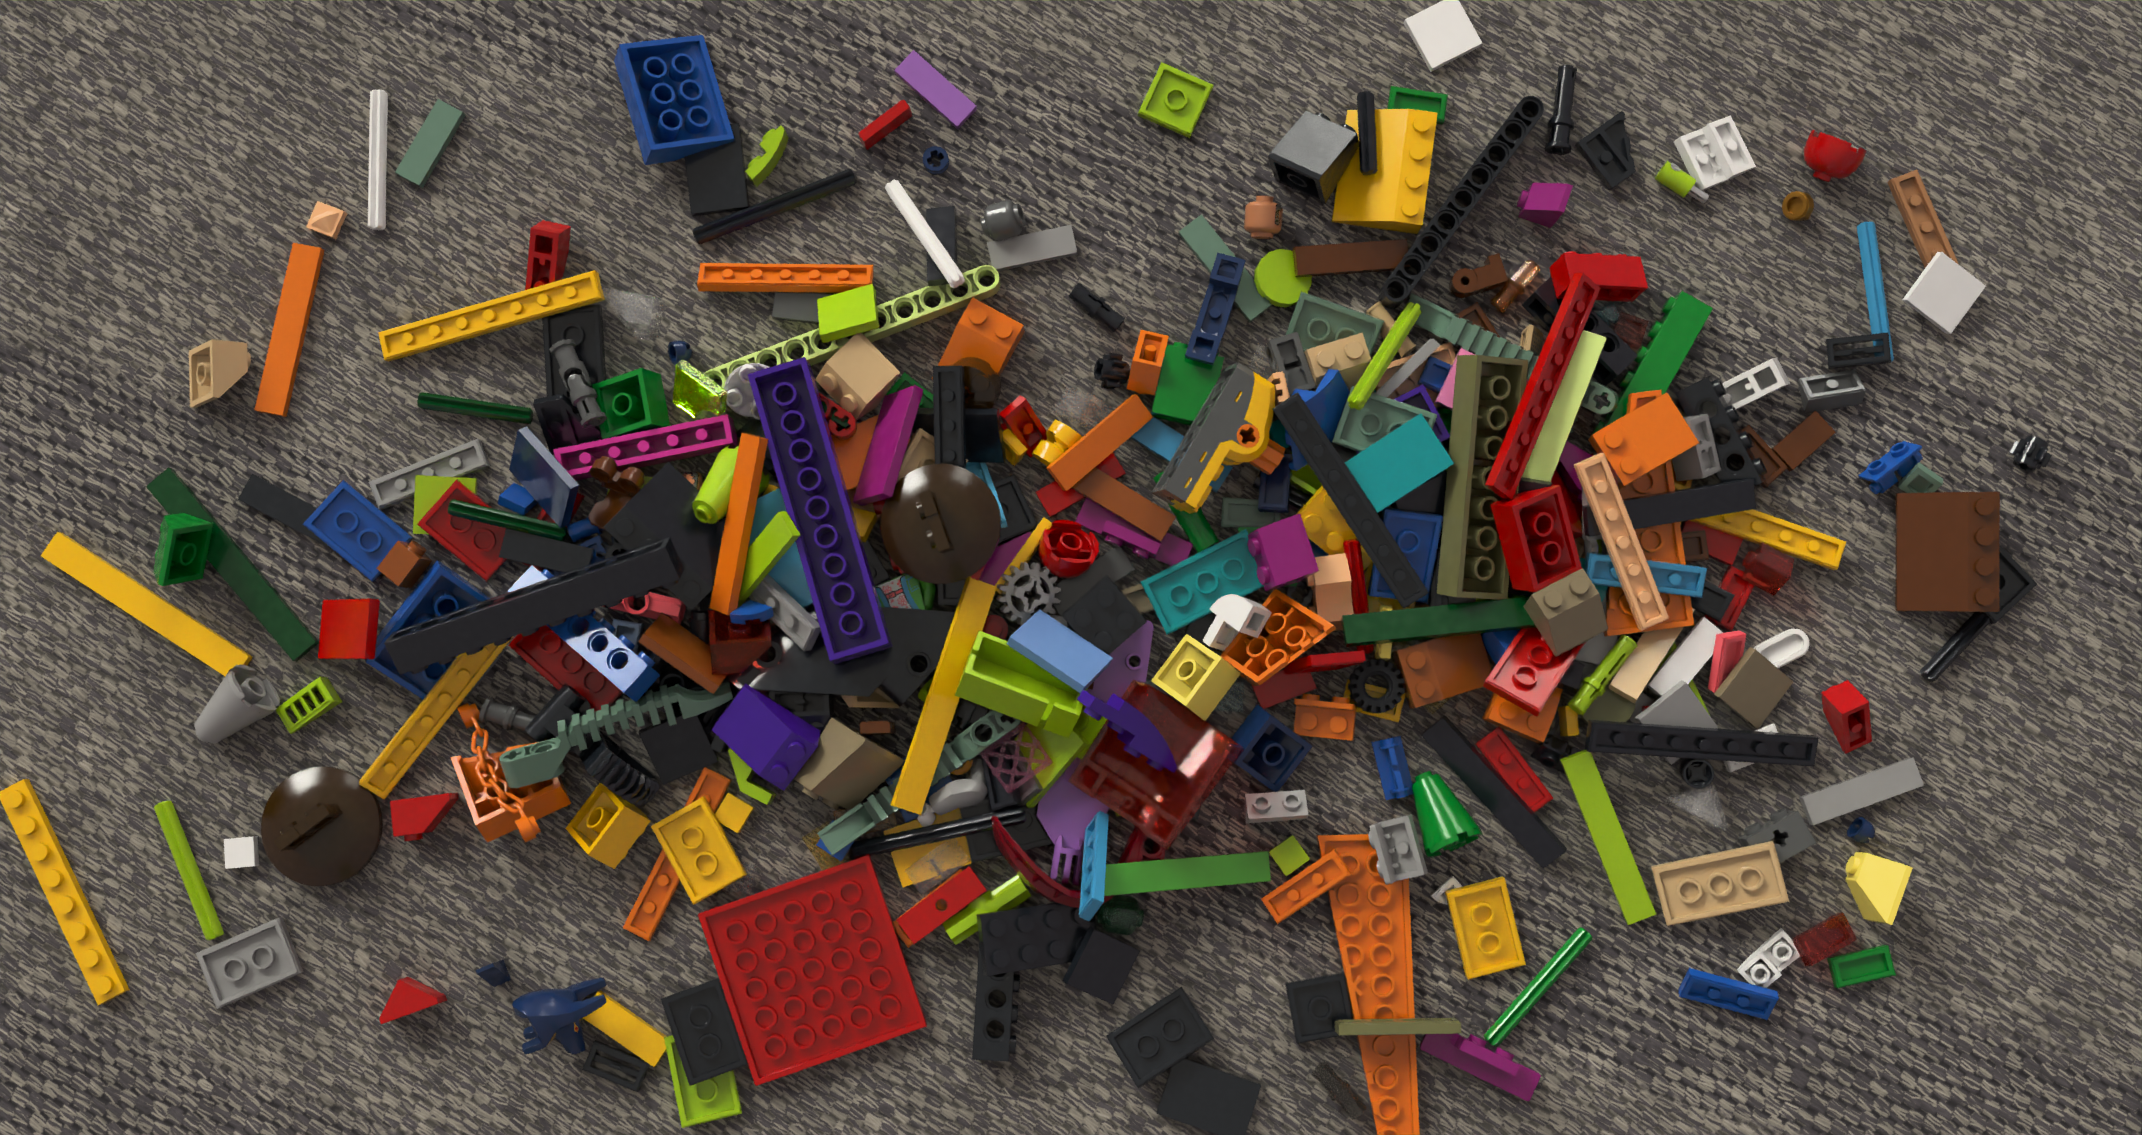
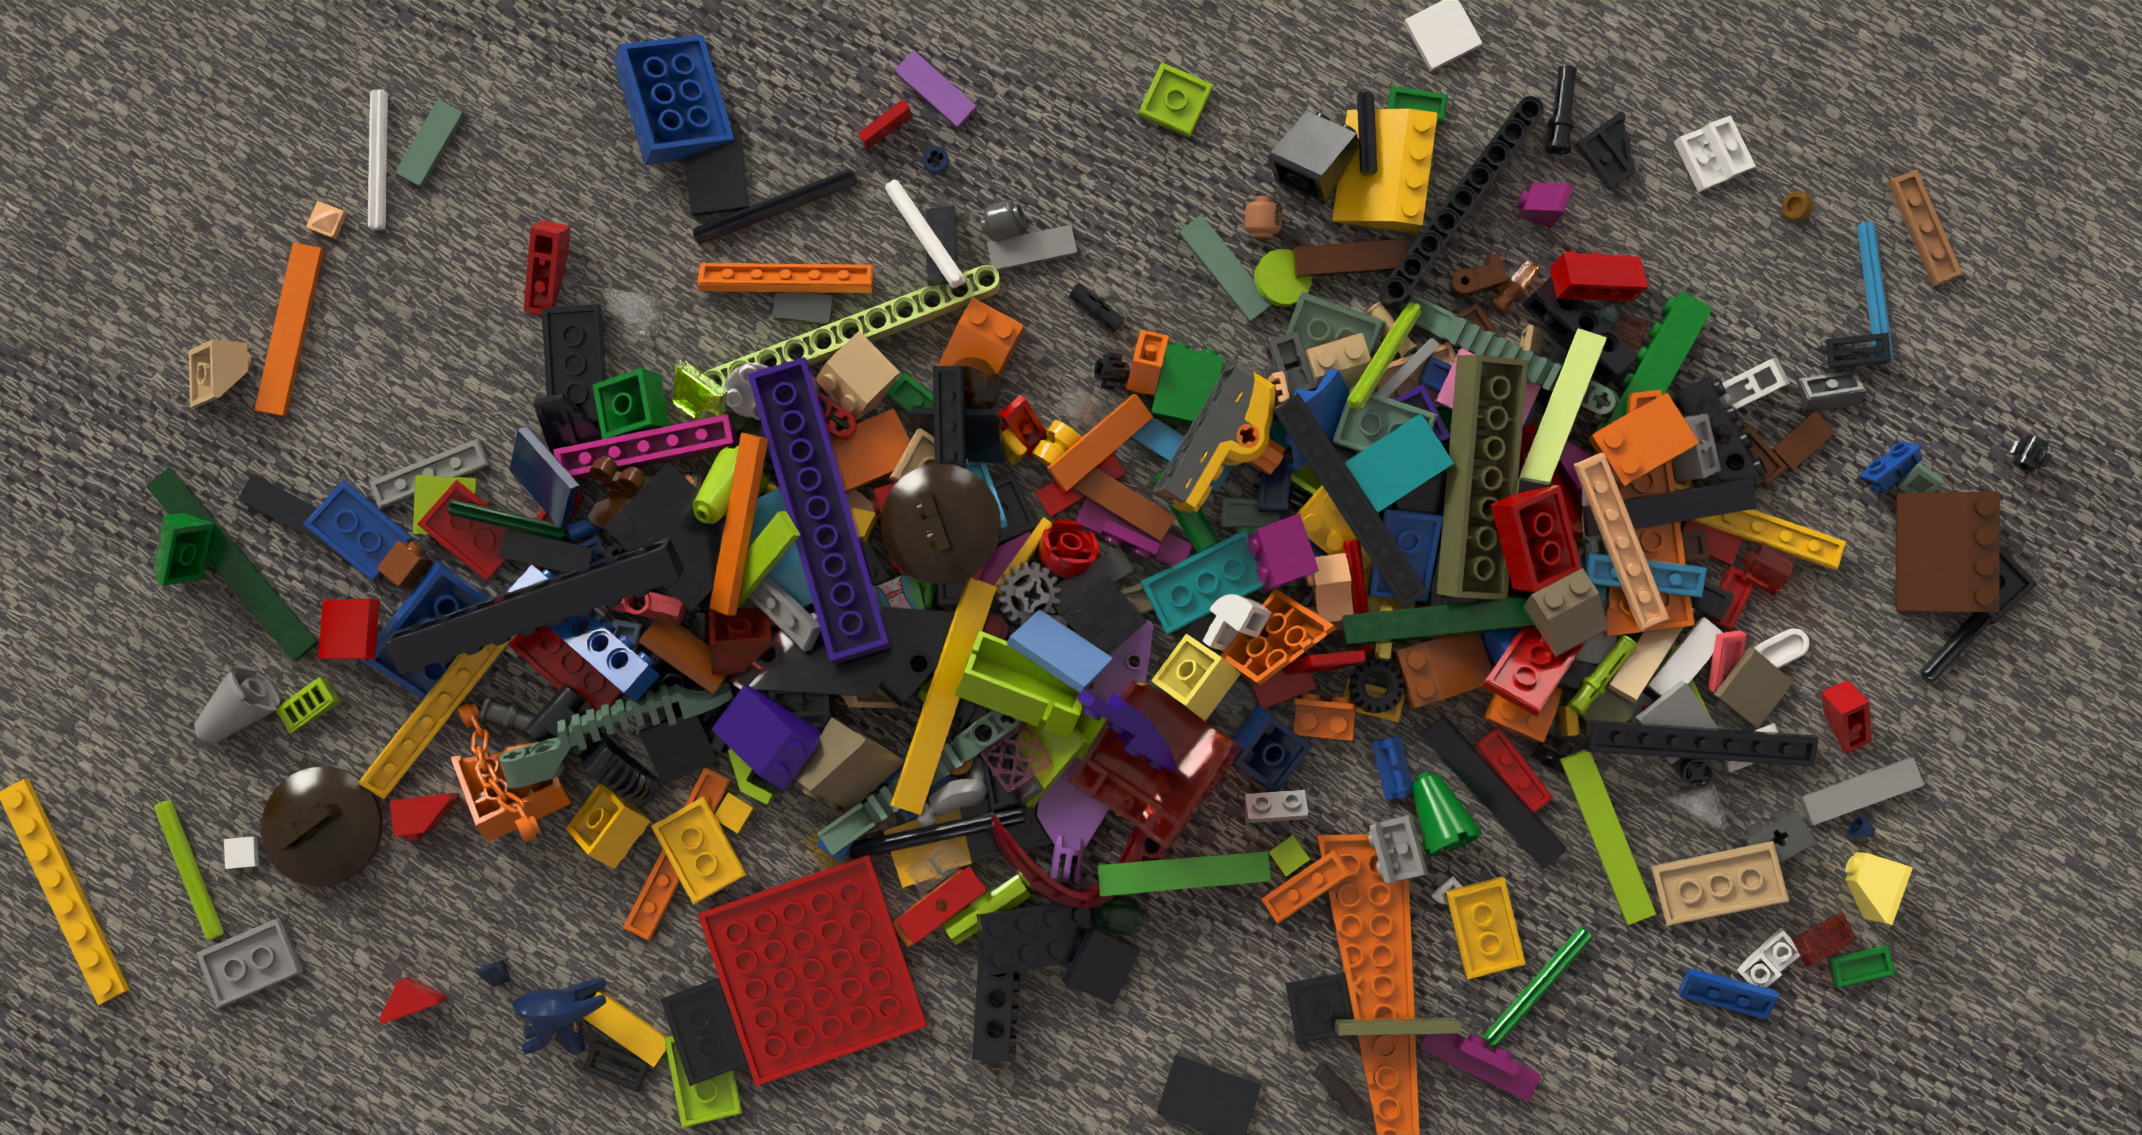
(144, 604): yellow tile -> none
(475, 408): dark green axle -> none
(491, 316): yellow tile -> none
(517, 499): blue tile -> none
(578, 383): dark grey piece -> none
(679, 350): dark blue hinge -> none
(750, 611): blue tile -> none
(773, 146): lime slope -> none
(847, 313): lime tile -> none
(877, 727): reddish brown tile -> none
(888, 446): magenta tile -> none
(1094, 866): dark azure tile -> none
(1160, 1037): black tile -> none
(1215, 309): dark blue slope -> none
(1542, 386): red plate -> none
(1680, 182): lime piece -> none
(1831, 156): red cylinder -> none
(1944, 292): white tile -> none

